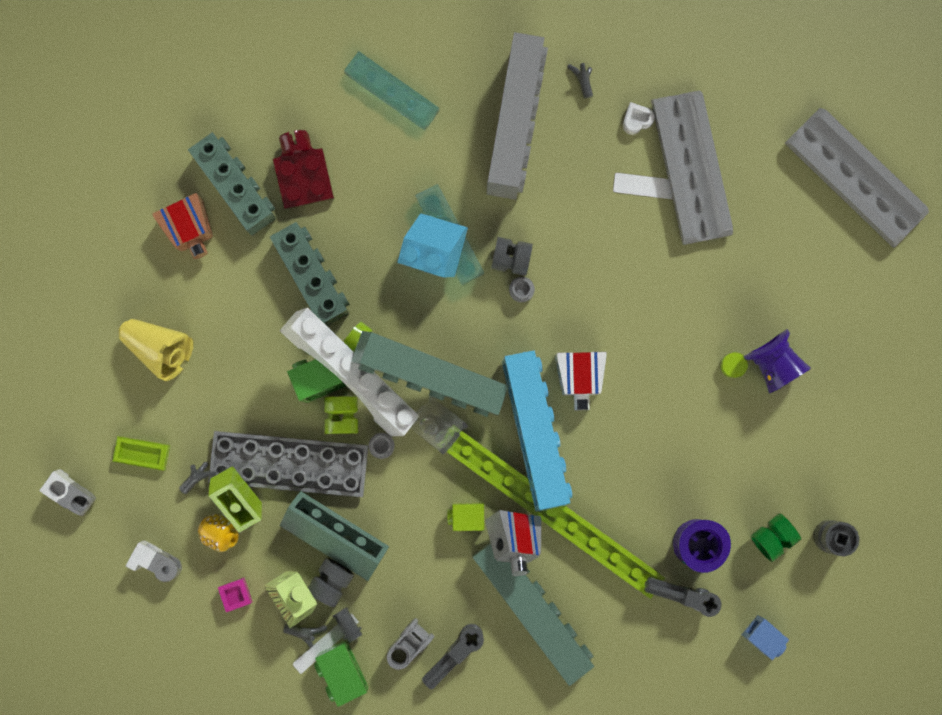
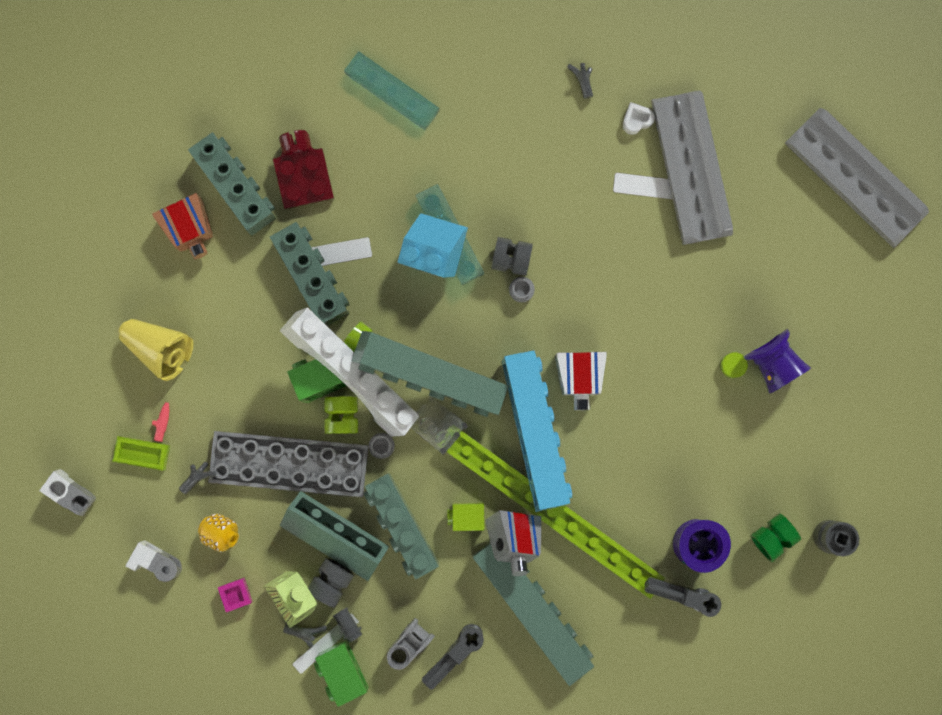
(161, 423): none -> coral helmet
(235, 499): lime brick -> none
(345, 251): none -> white sticker
(402, 526): none -> sand green brick
(517, 108): light grey brick -> none
(765, 637): medium blue brick -> none

